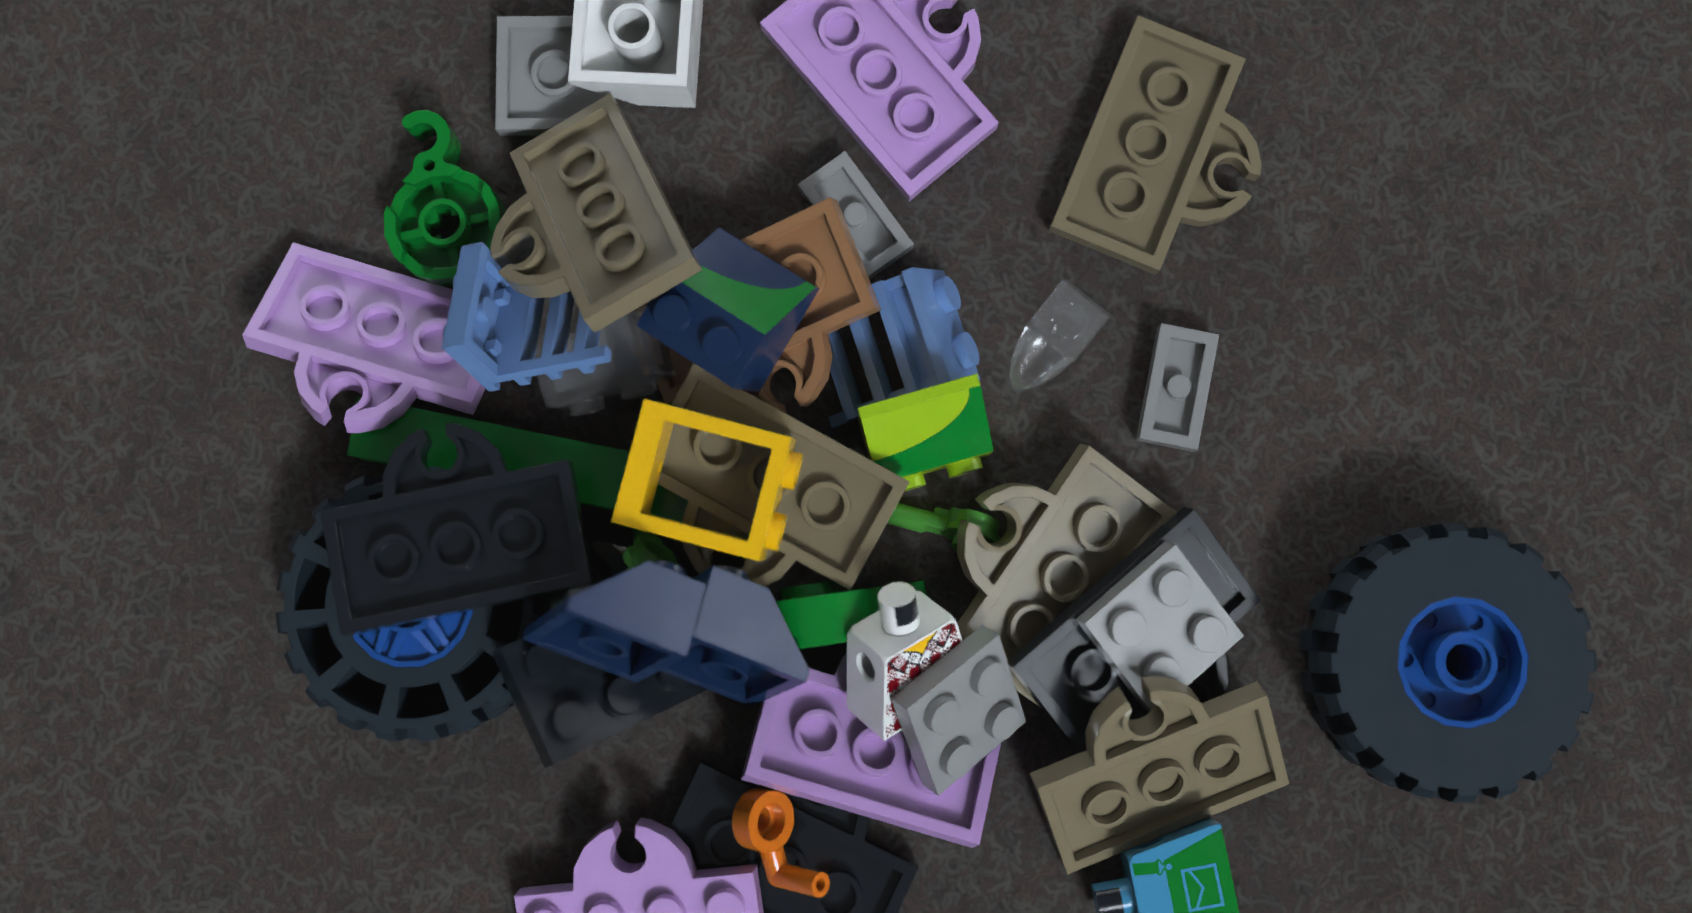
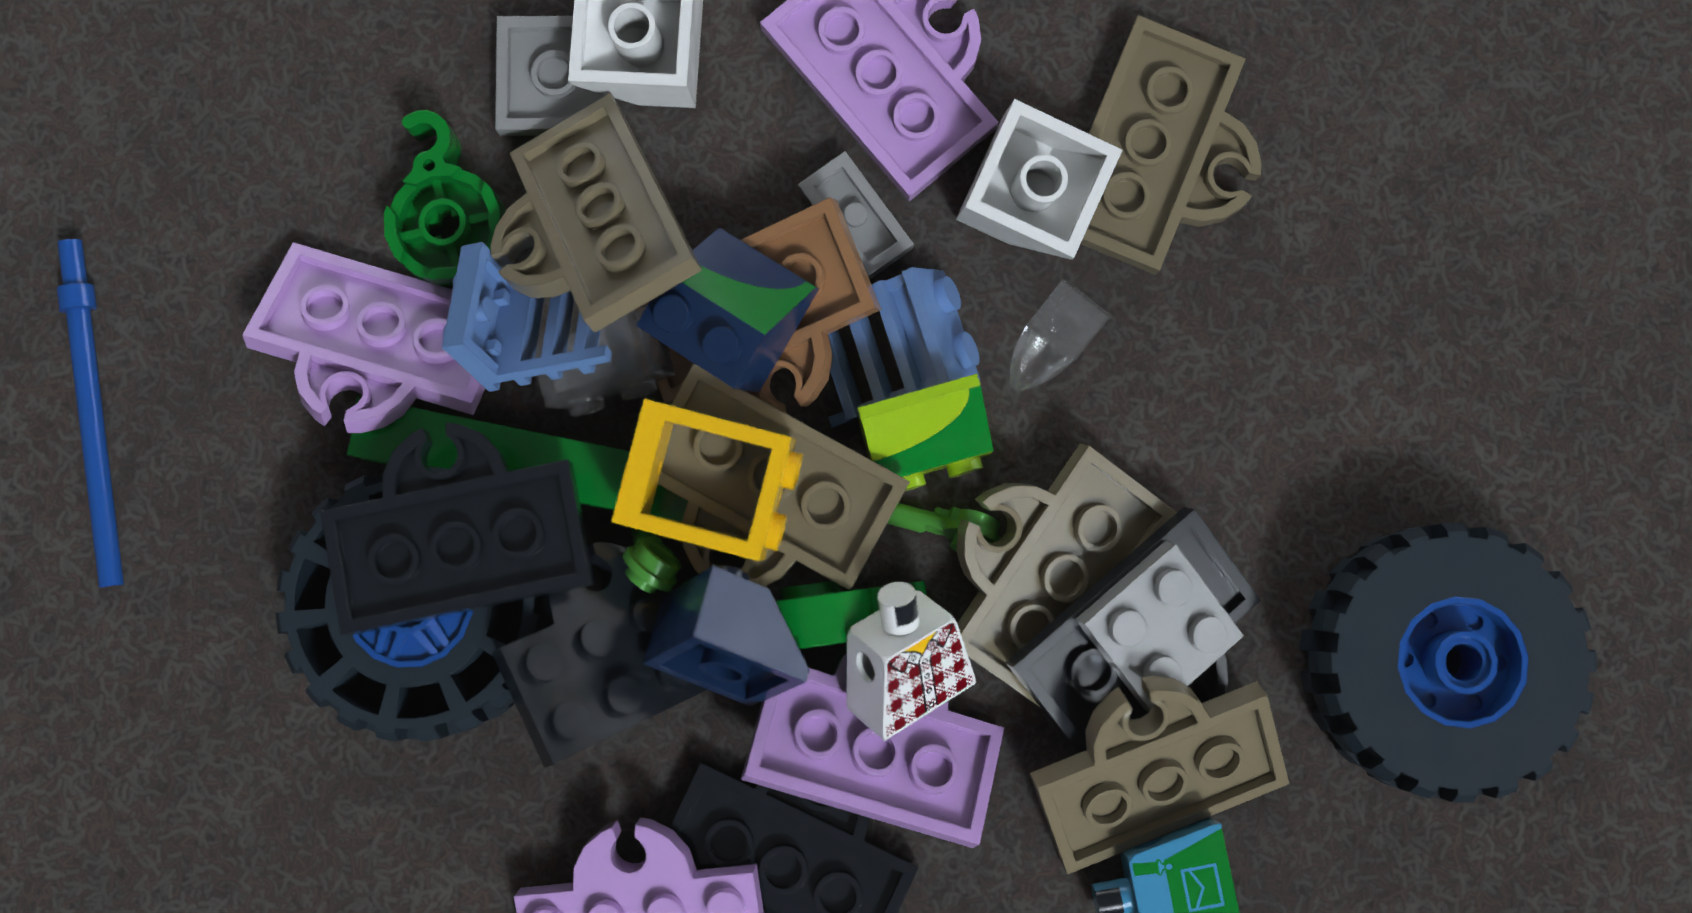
(77, 300): none -> blue bar
(626, 622): dark blue slope -> none
(764, 824): orange plate -> none
(959, 709): light grey plate -> none
(1039, 182): none -> white slope
(1177, 387): light grey plate -> none

